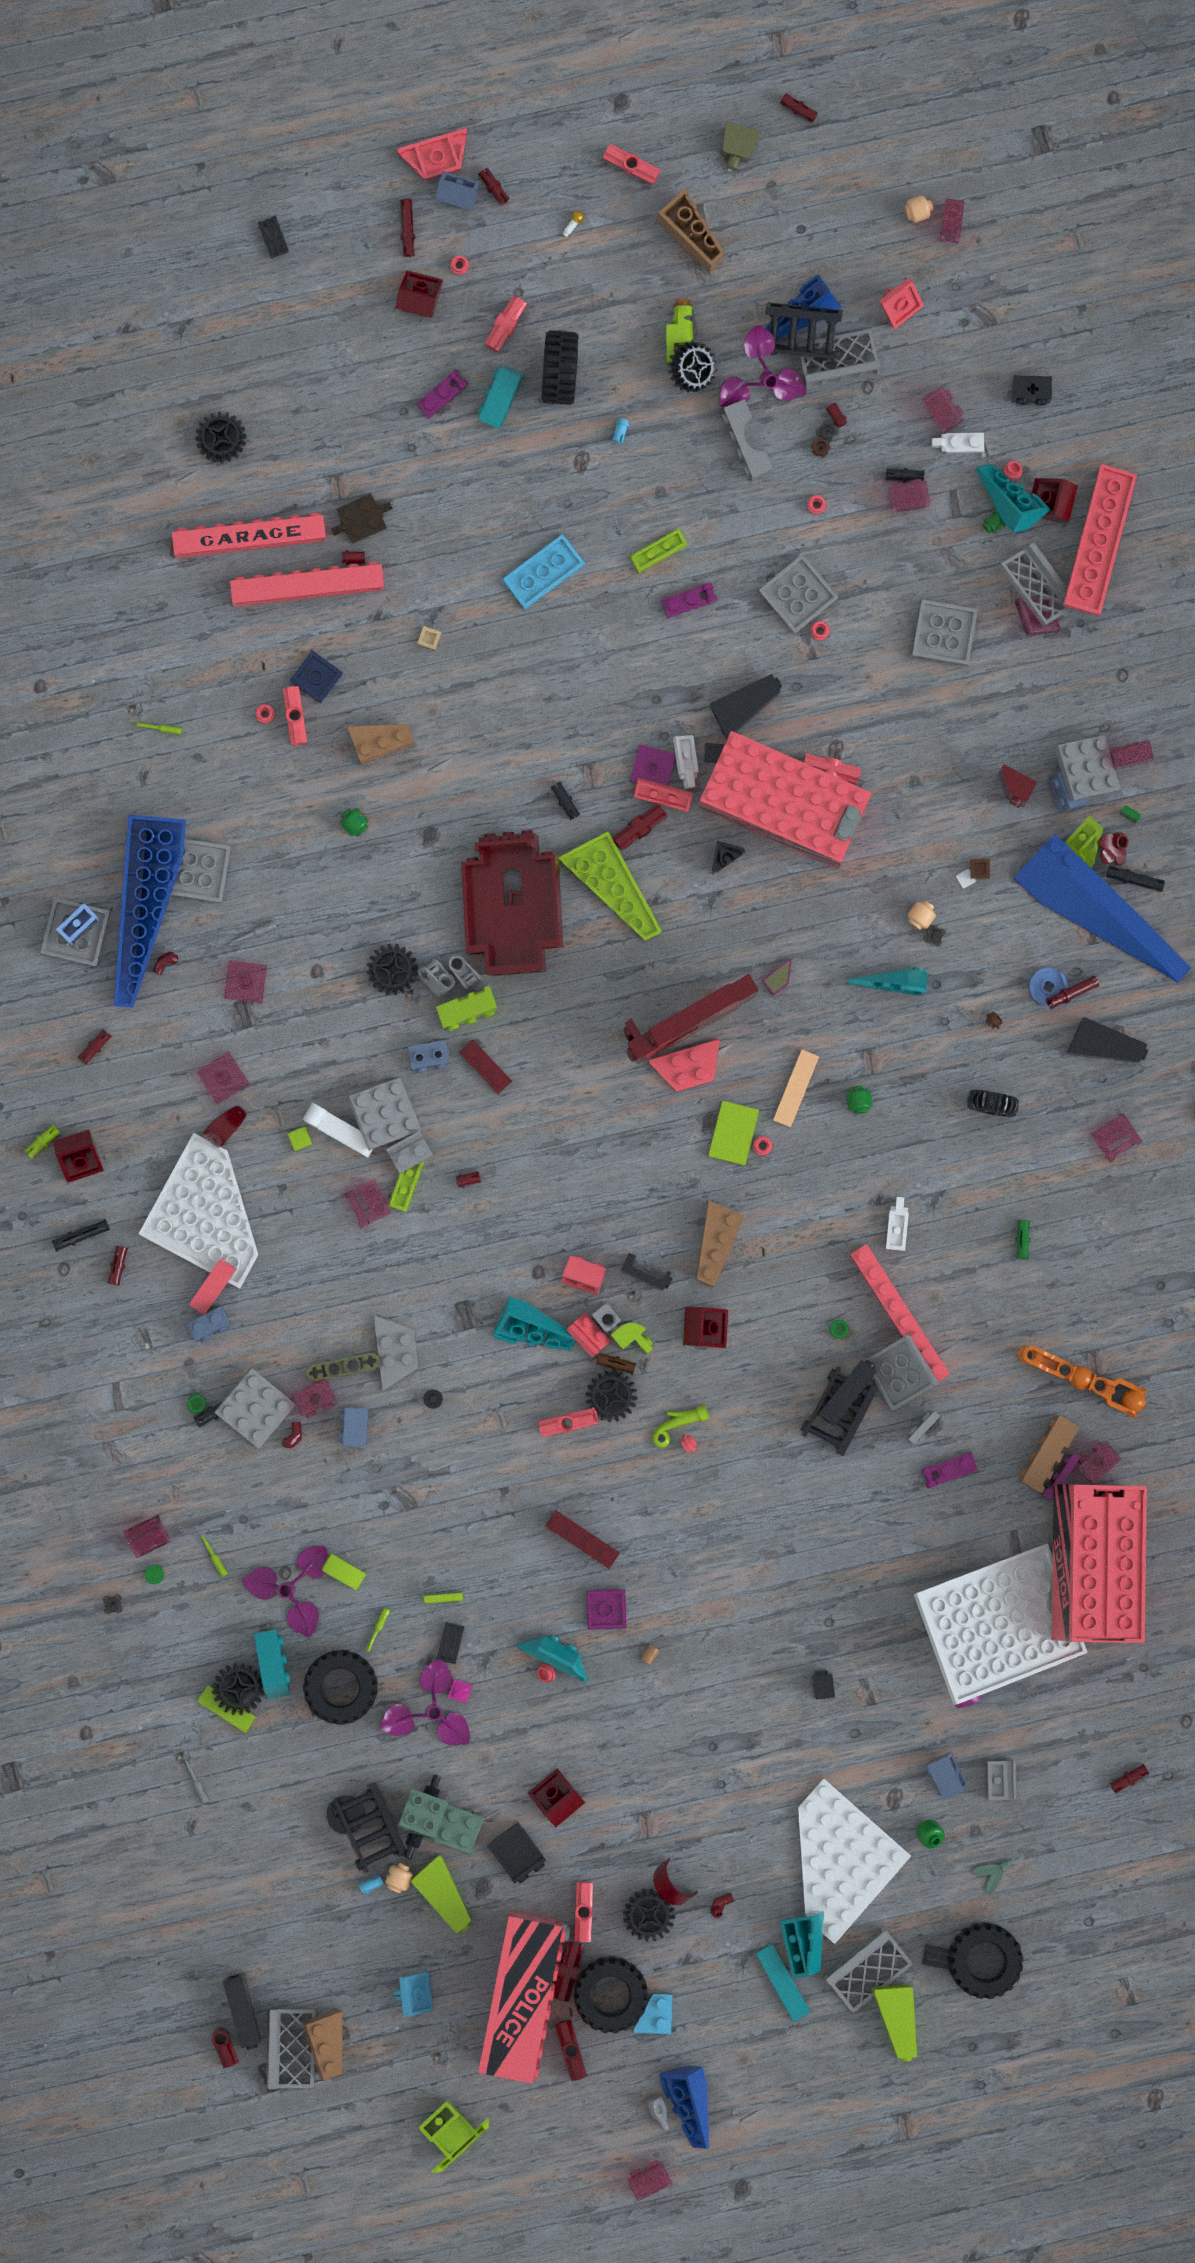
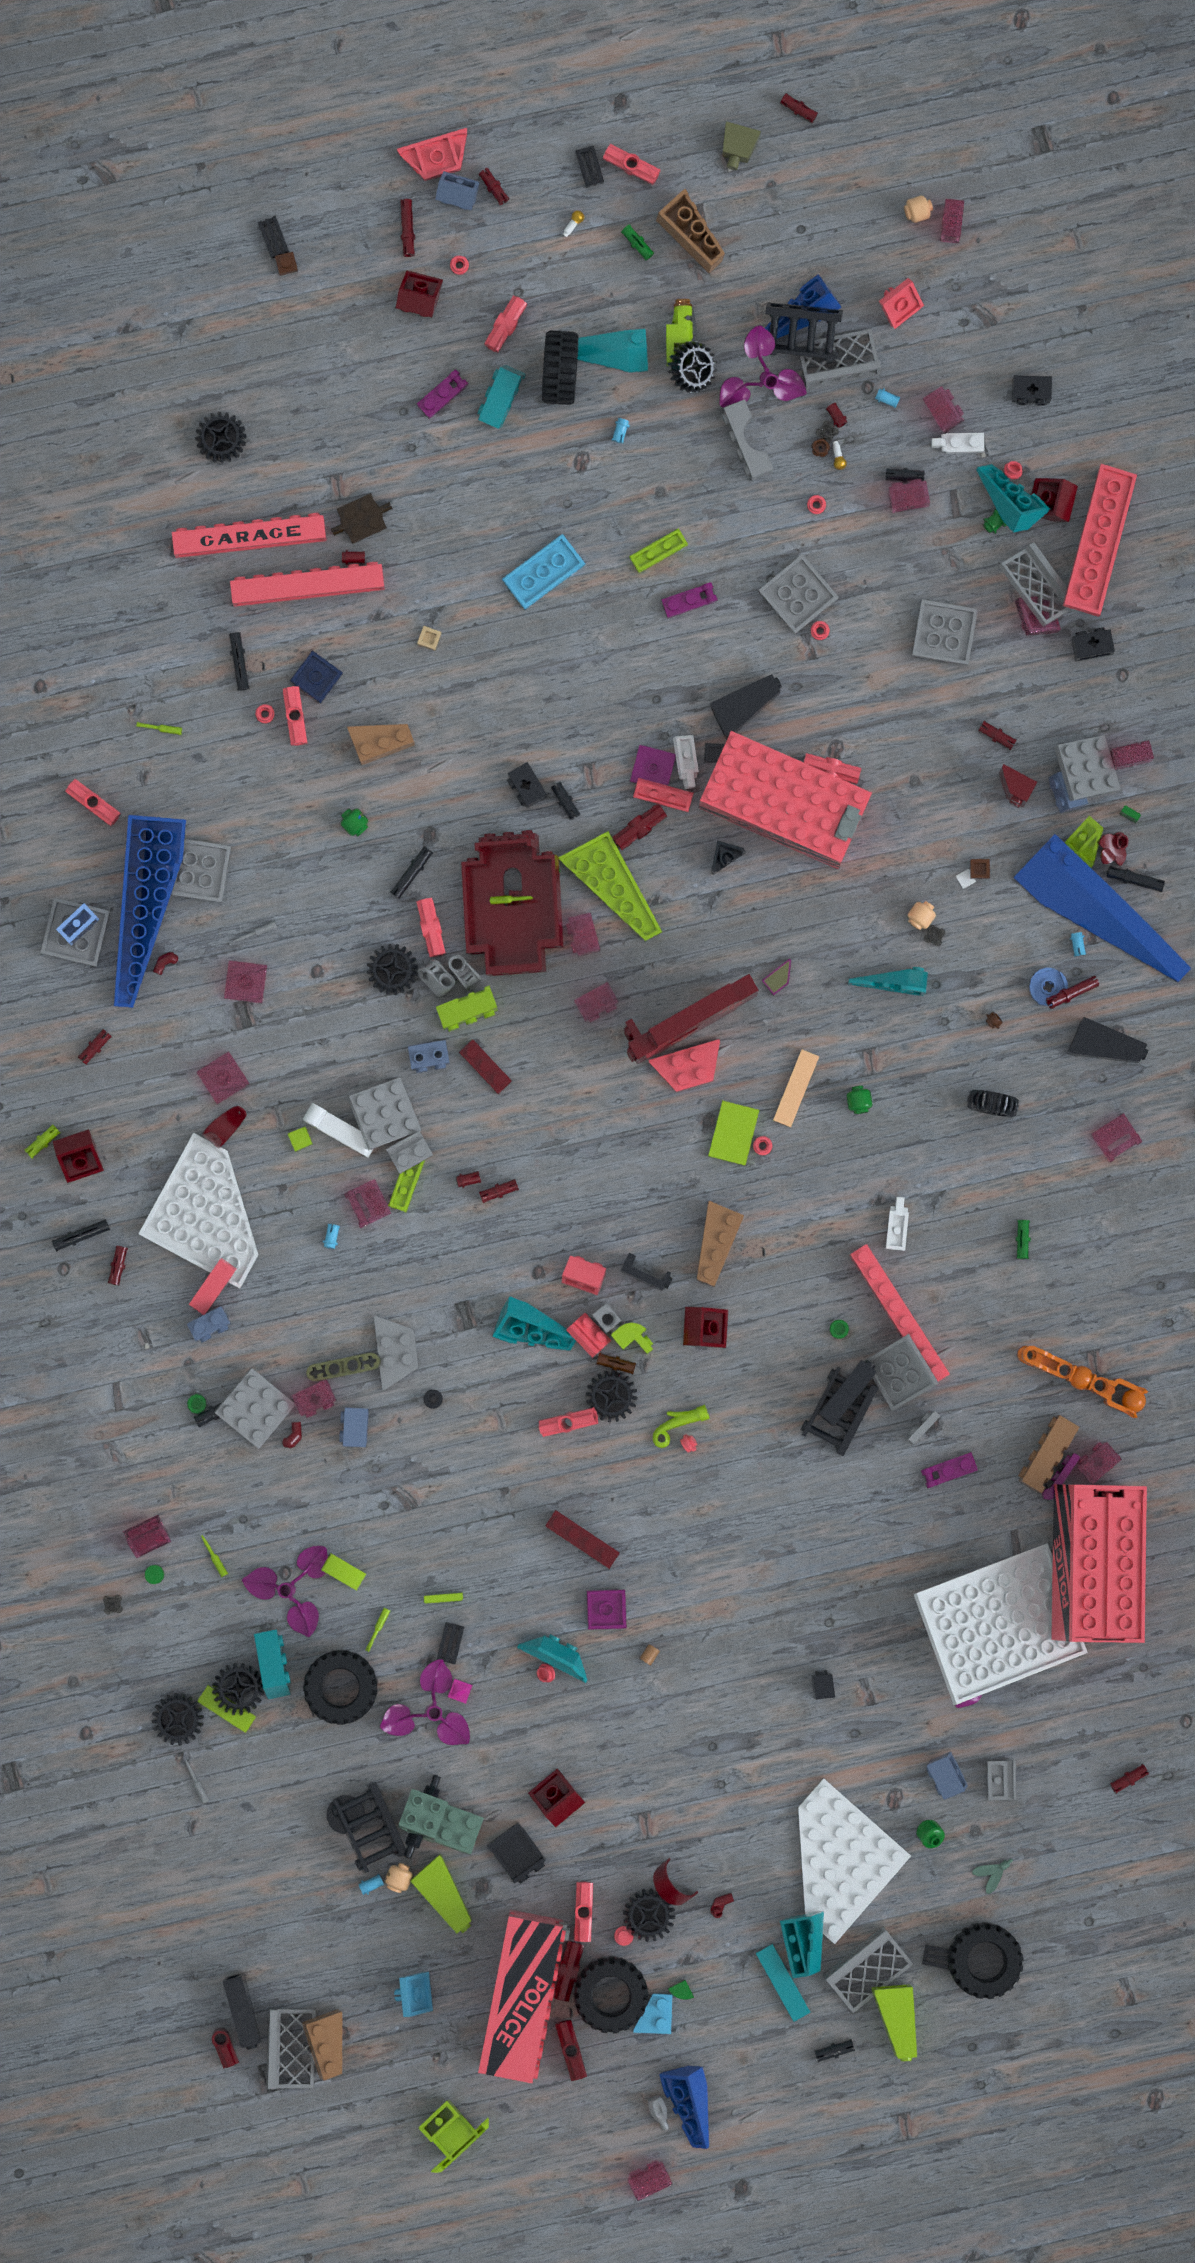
(102, 809): none -> coral piece
(171, 1711): none -> black gear
(235, 638): none -> black pin
(286, 263): none -> reddish brown plate
(331, 1236): none -> medium azure pin
(412, 871): none -> black pin
(431, 927): none -> coral piece
(498, 1190): none -> dark red pin
(507, 899): none -> lime piece
(525, 774): none -> black brick
(583, 935): none -> clear pink brick
(594, 181): none -> black tile
(596, 1002): none -> clear pink brick
(617, 350): none -> teal wedge
(623, 1936): none -> coral plate
(637, 242): none -> green pin
(681, 1990): none -> green tile
(834, 2050): none -> black pin
(839, 461): none -> piece
(887, 398): none -> medium azure pin
(997, 735): none -> dark red pin
(1078, 942): none -> medium azure pin
(1104, 644): none -> black brick

